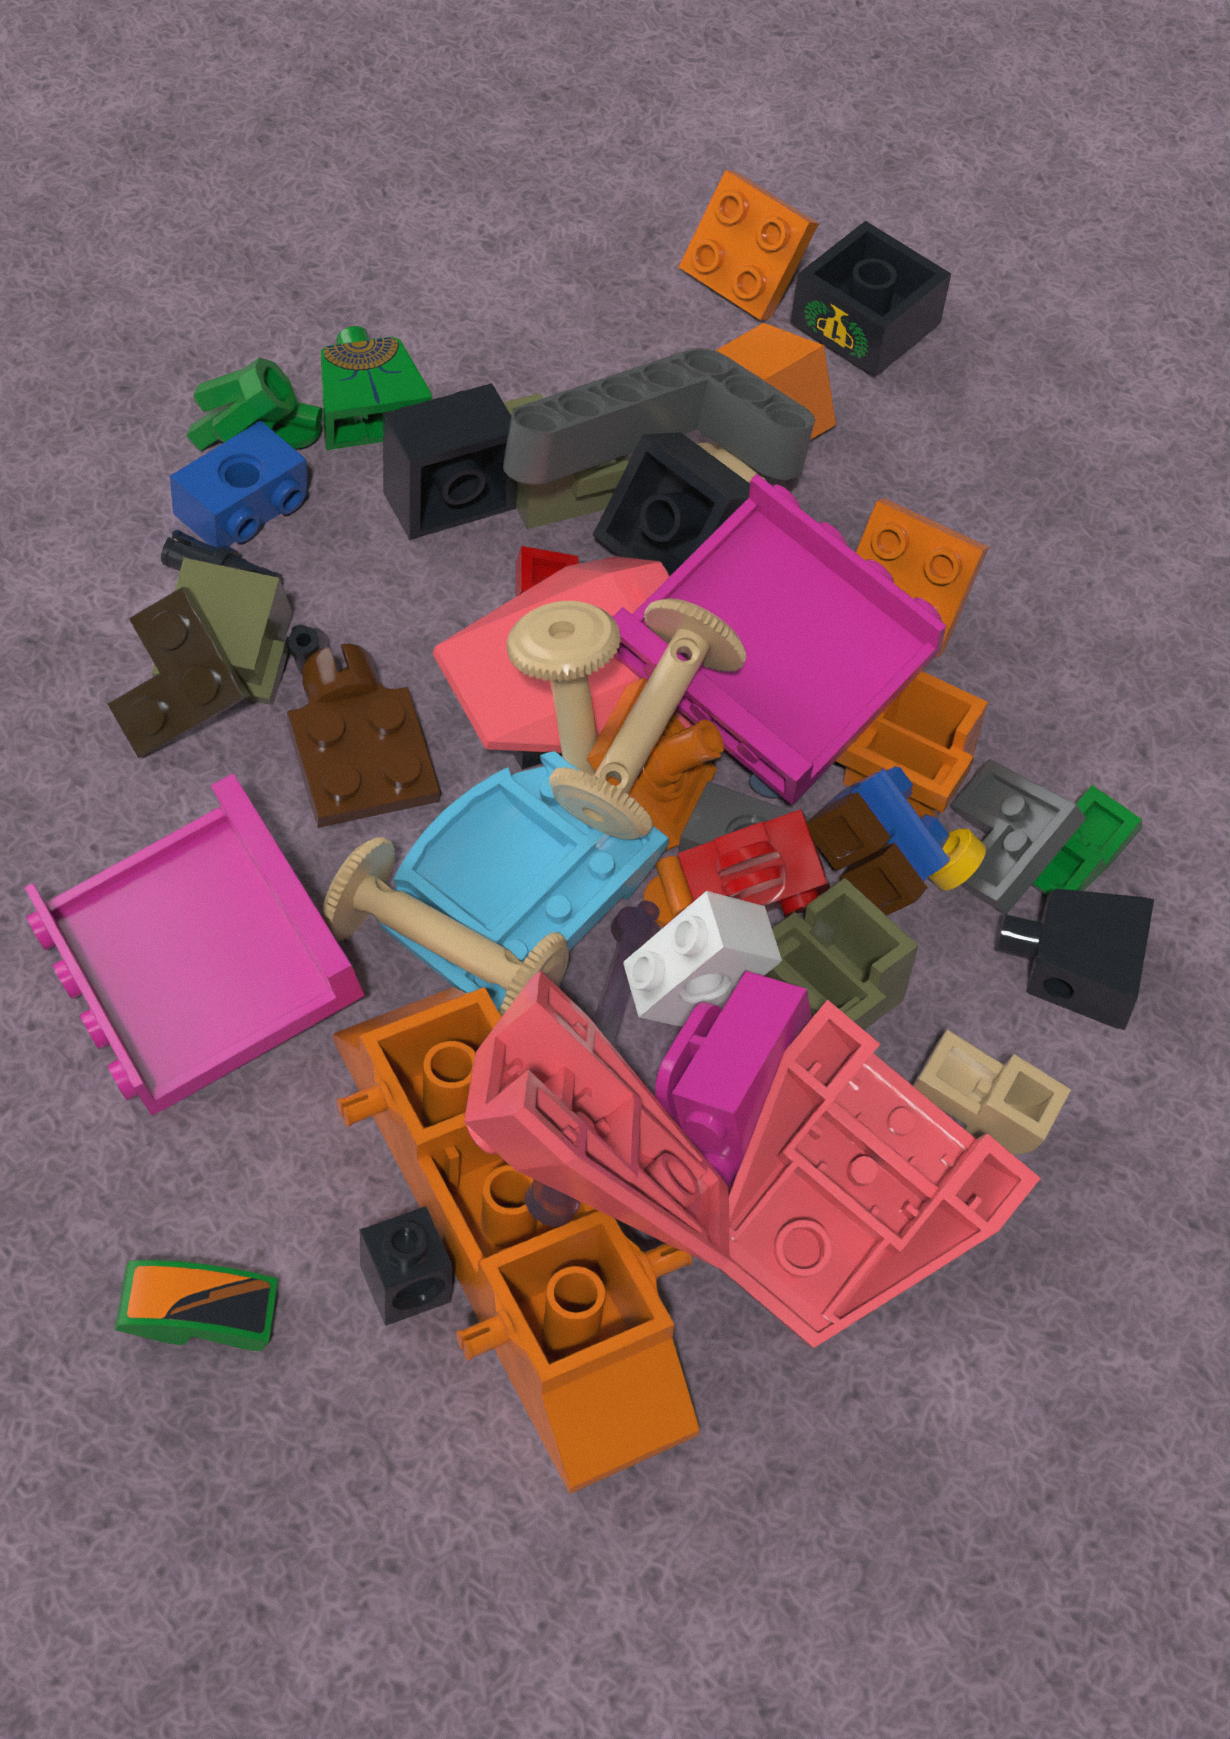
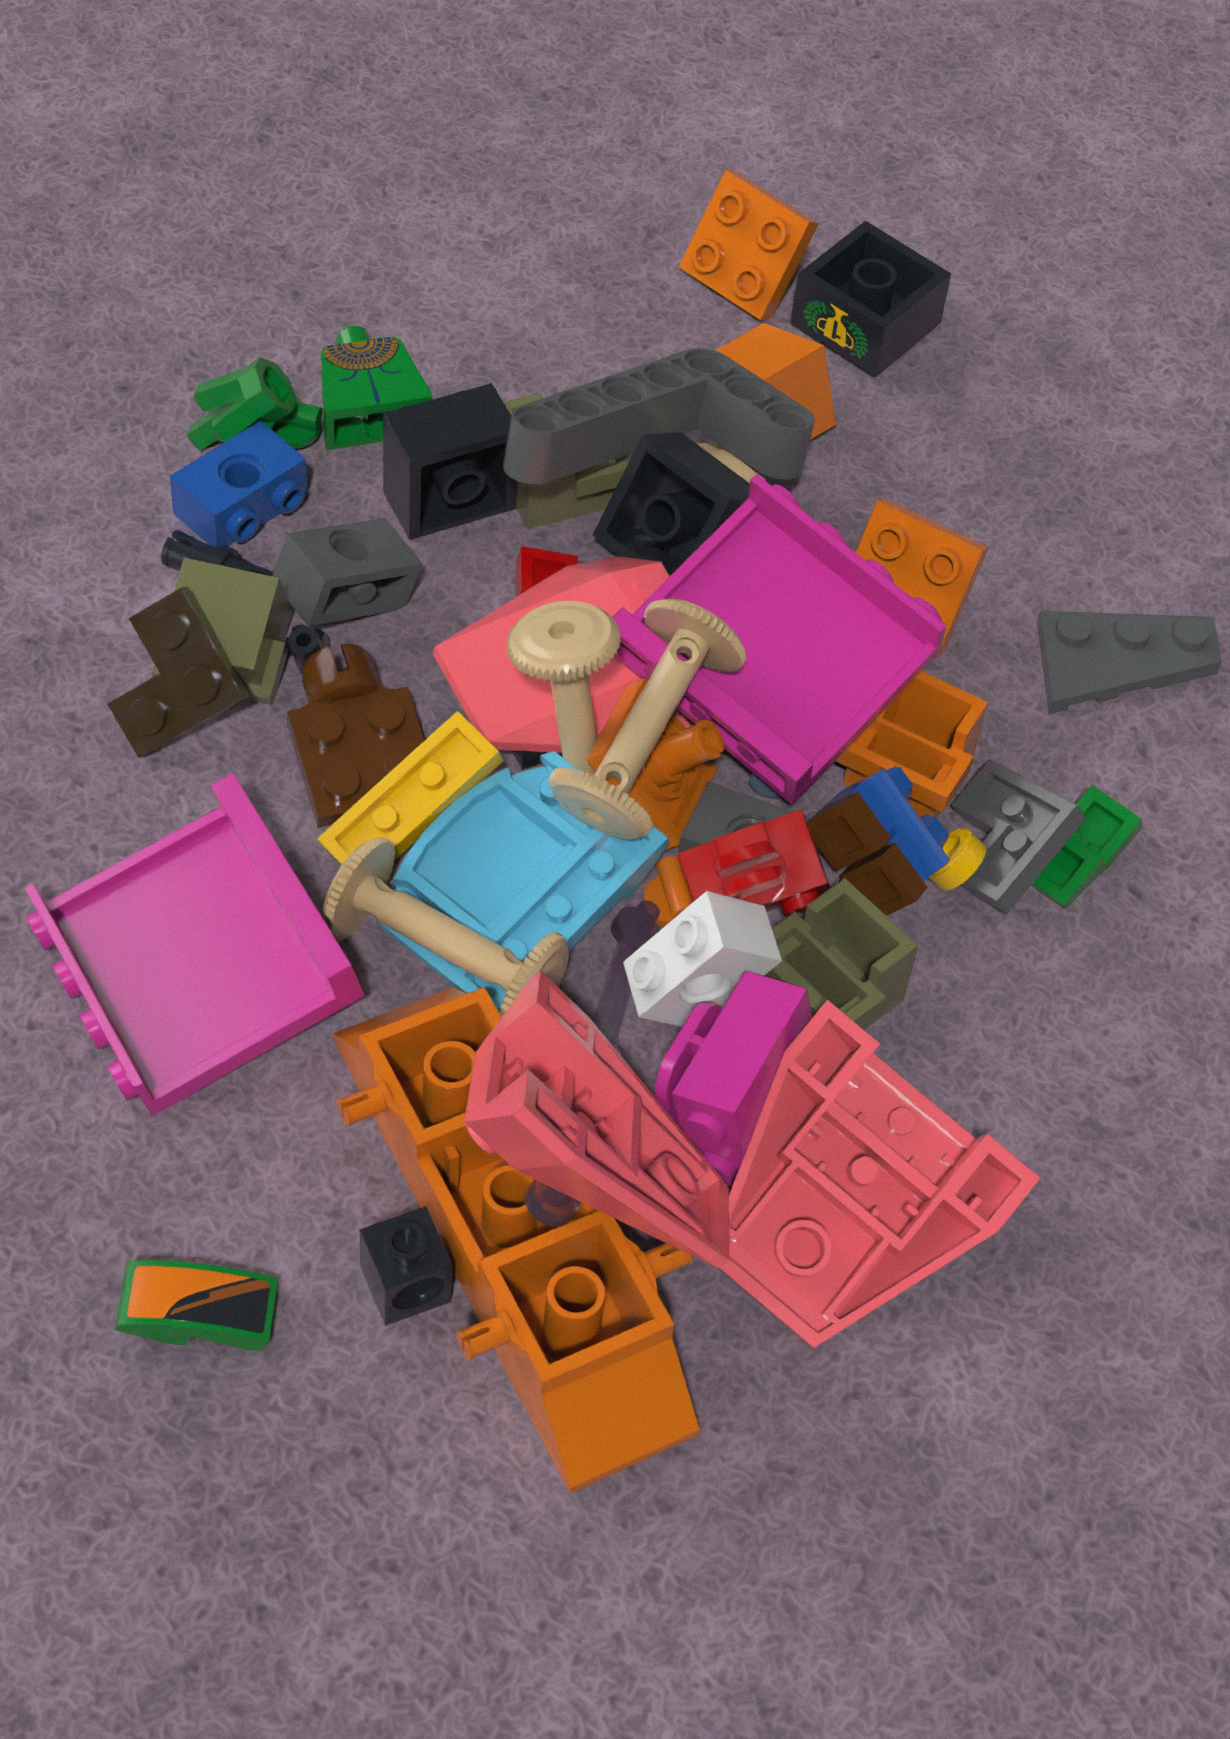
(347, 571): none -> dark grey brick
(415, 790): none -> yellow plate
(1006, 1101): tan brick -> none
(1084, 952): black torso -> none
(1117, 652): none -> dark grey wing

